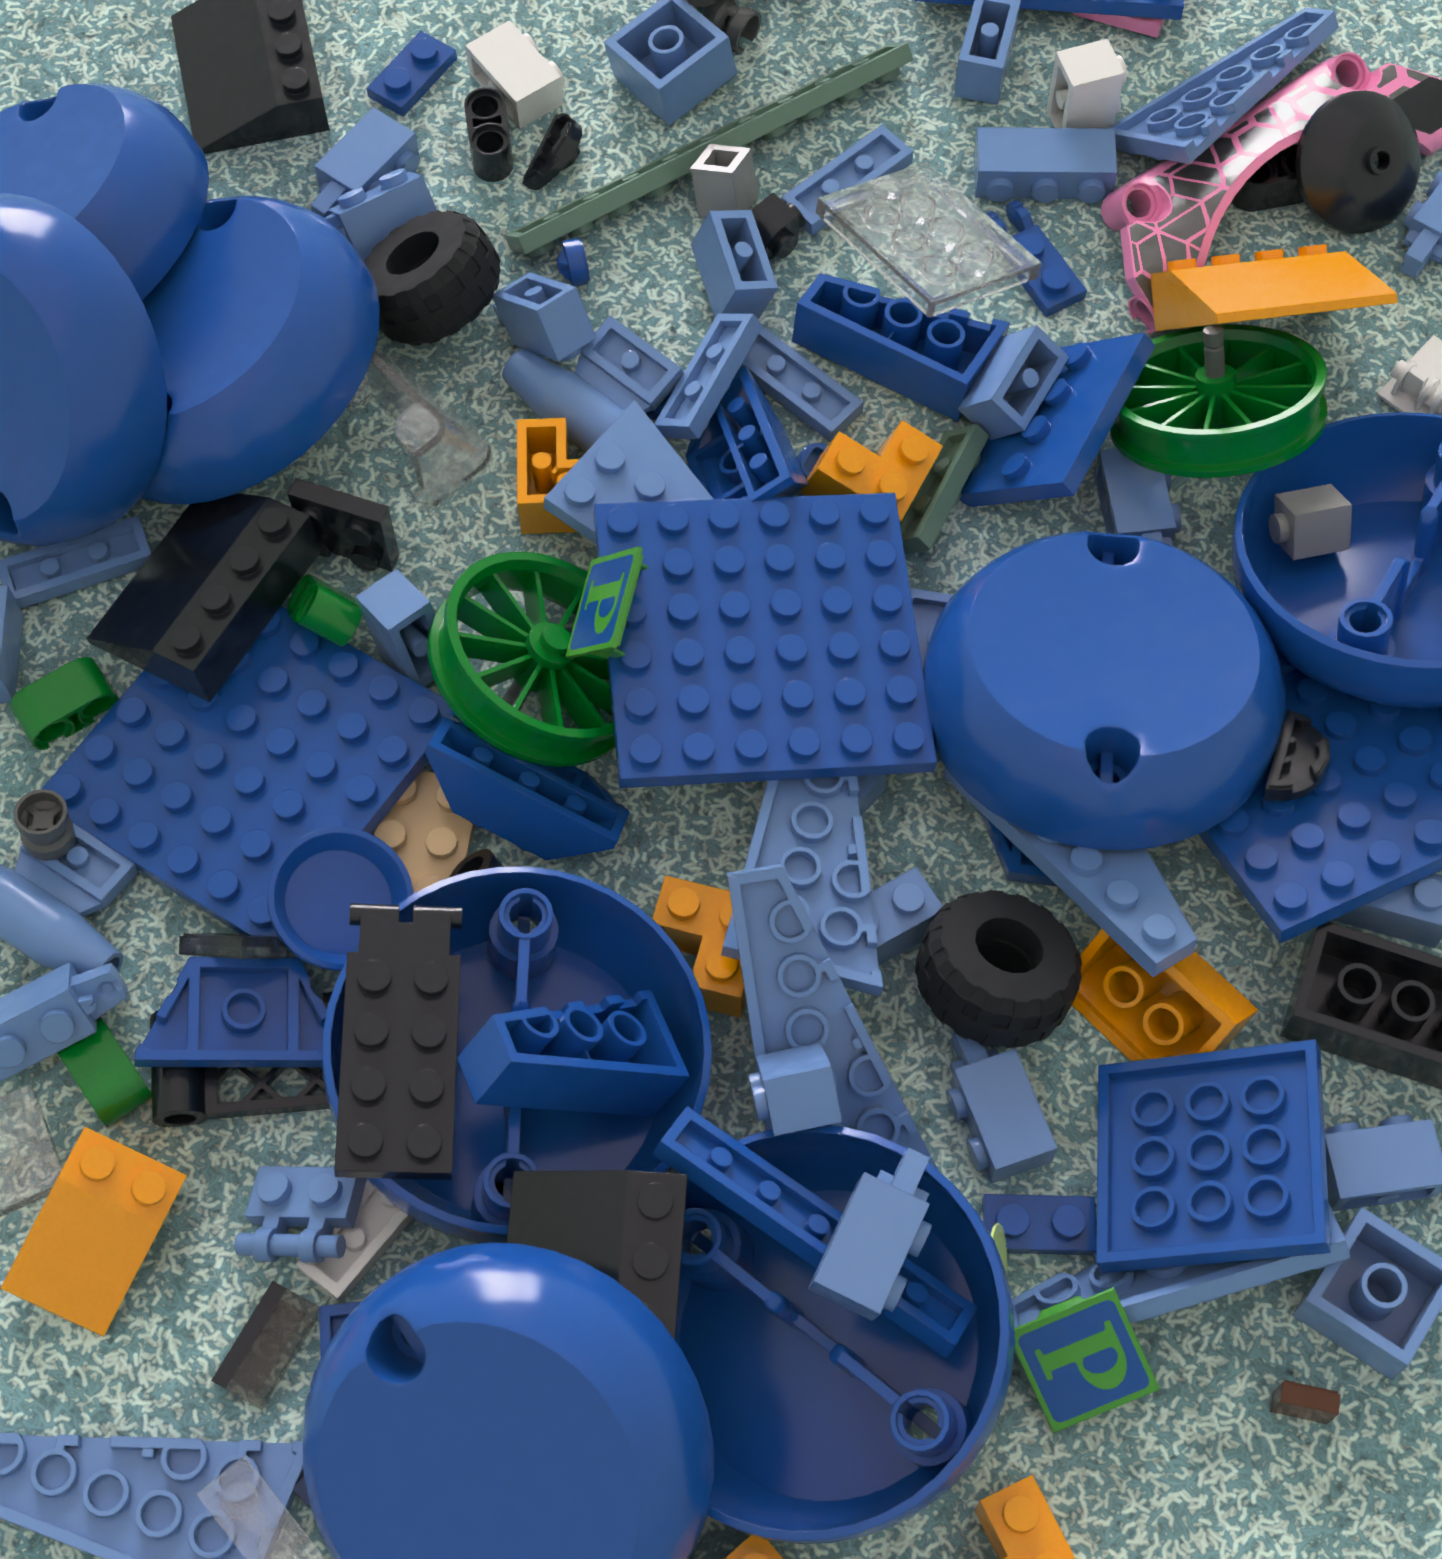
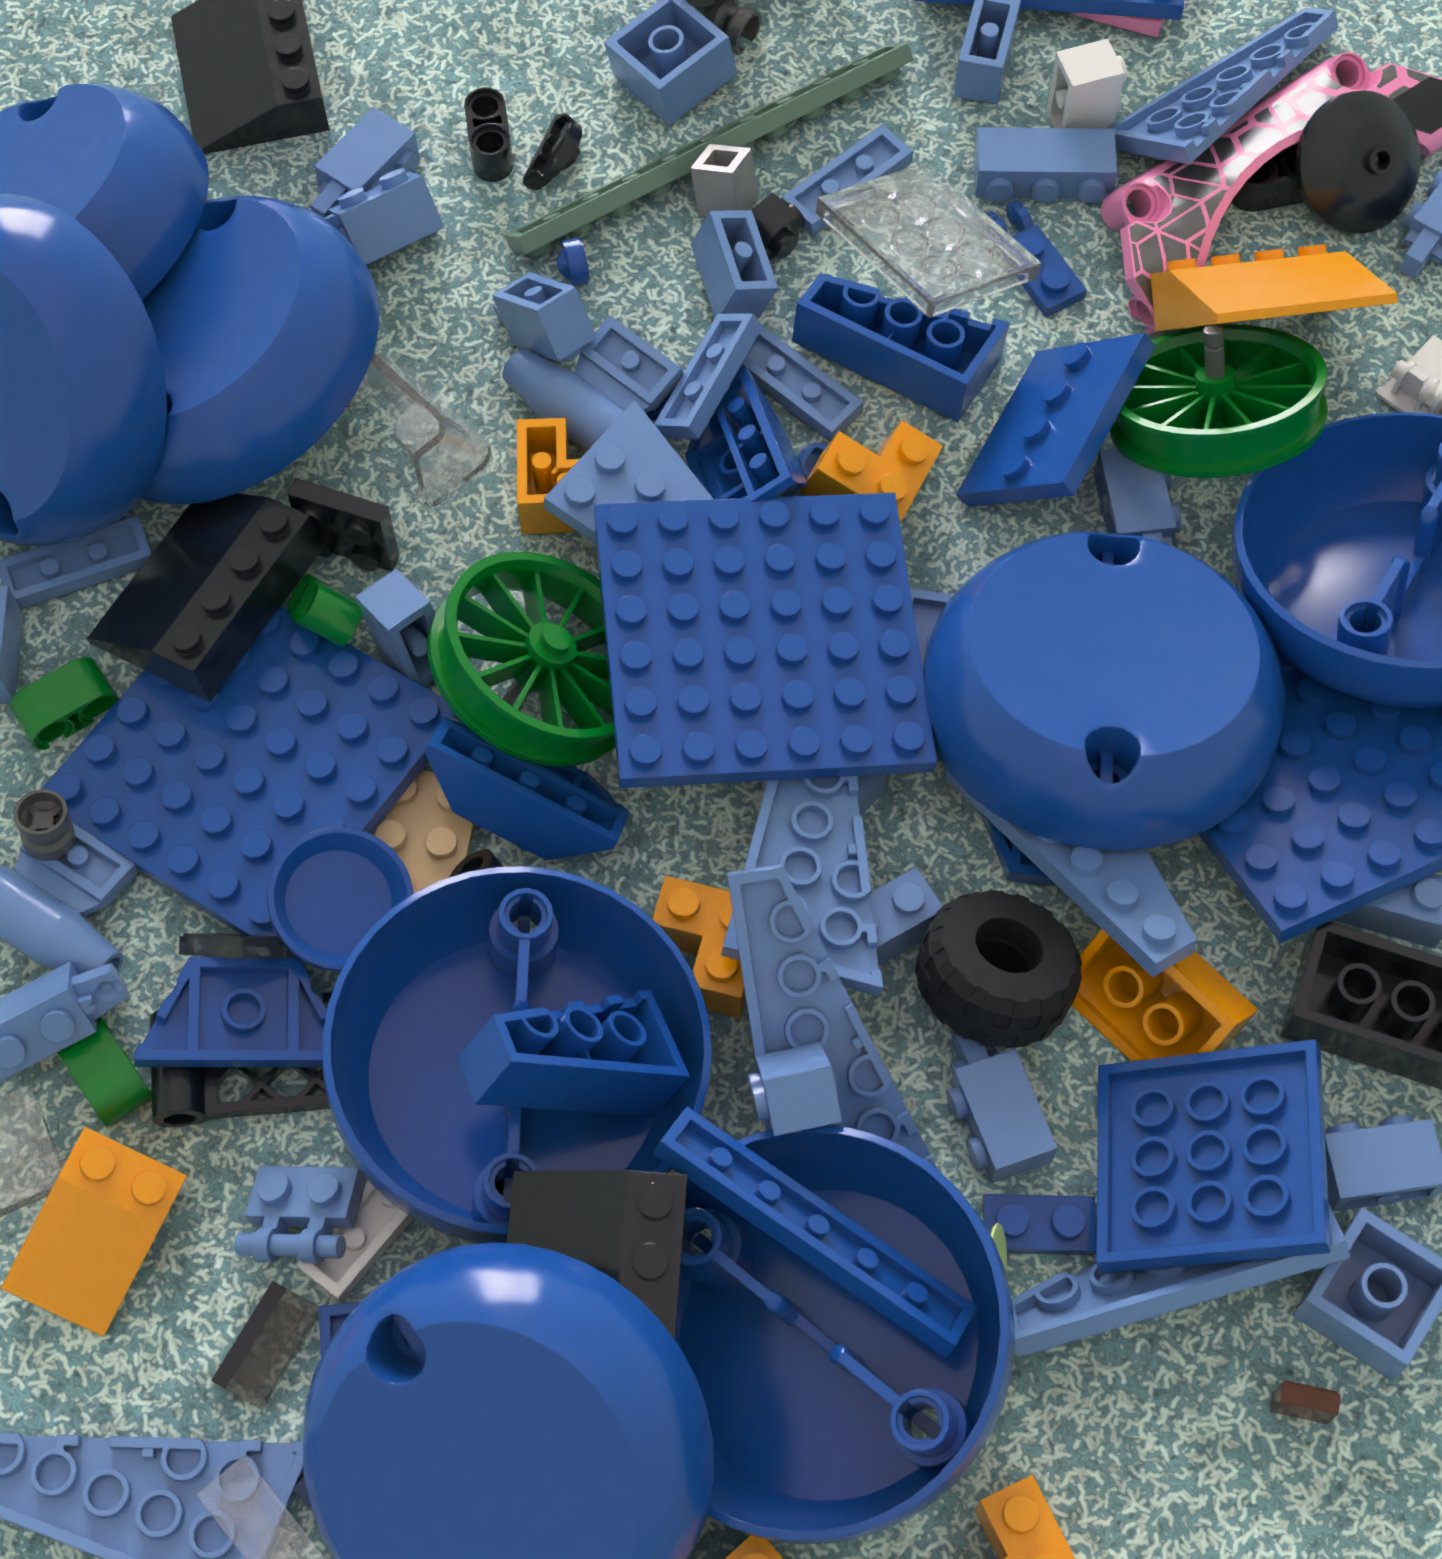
(399, 1045): black hinge -> none
(411, 73): blue plate -> none
(433, 276): black tyre -> none
(515, 68): white brick -> none
(605, 604): piece -> none
(874, 1238): medium blue hinge -> none
(942, 487): sand green plate -> none
(1014, 382): medium blue brick -> none
(1083, 1359): piece -> none
(1299, 760): black plate -> none
(1311, 522): light grey brick -> none

